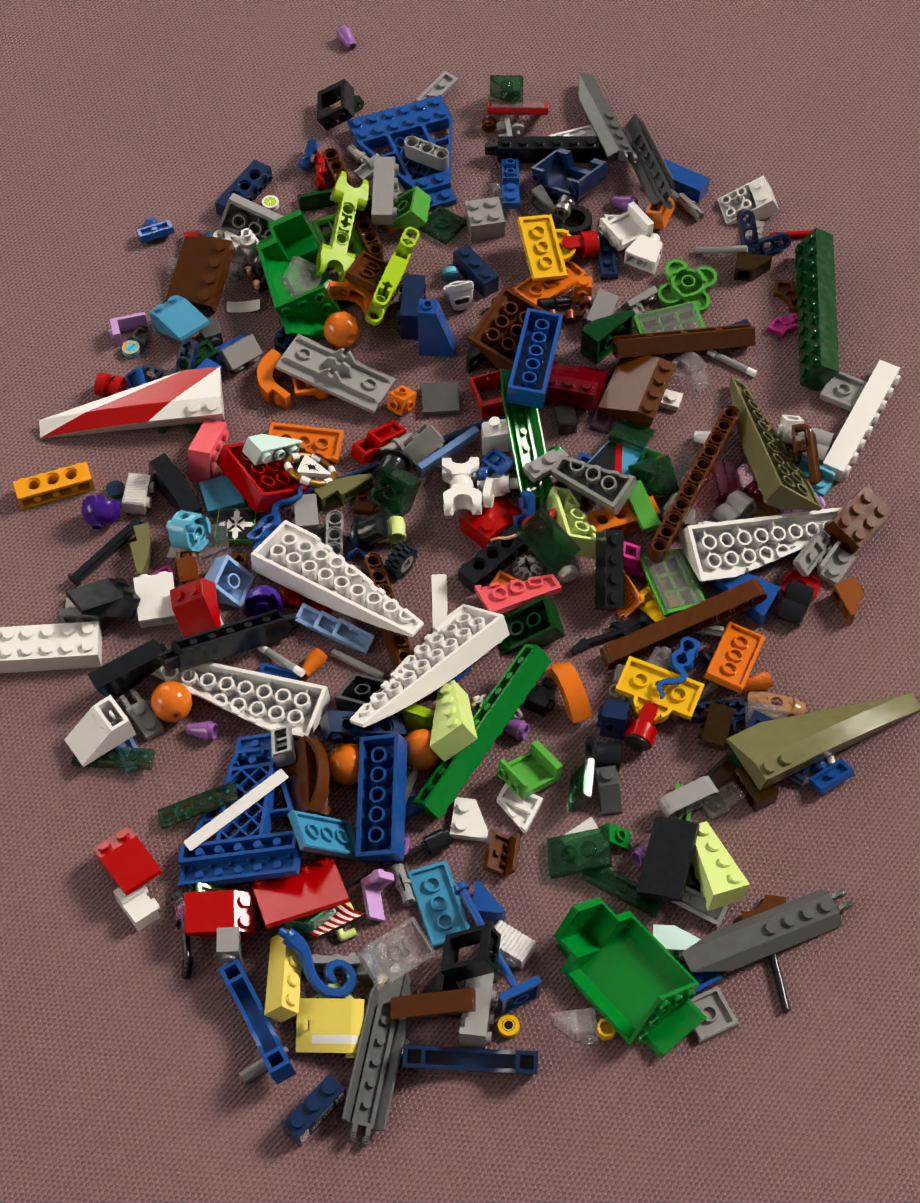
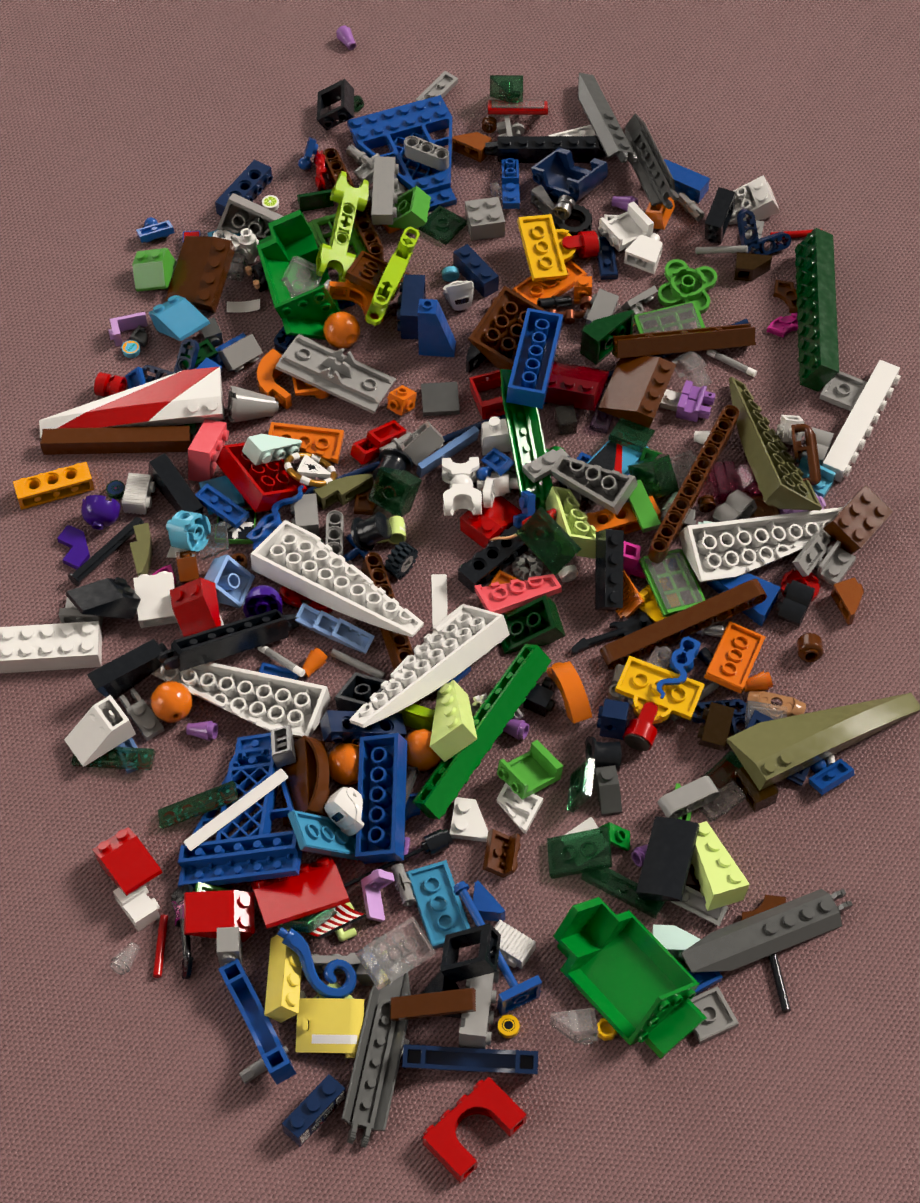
(76, 541): none -> dark purple tile
(115, 440): none -> reddish brown tile
(124, 959): none -> clear cone
(153, 269): none -> bright green slope
(160, 947): none -> red bar
(222, 506): none -> blue plate
(249, 405): none -> light grey cone
(345, 810): none -> white helmet
(471, 145): none -> dark orange slope
(485, 1100): none -> red arch
(691, 402): none -> medium lavender hips
(706, 503): none -> reddish brown bush
(719, 215): none -> black window
(810, 647): none -> reddish brown head

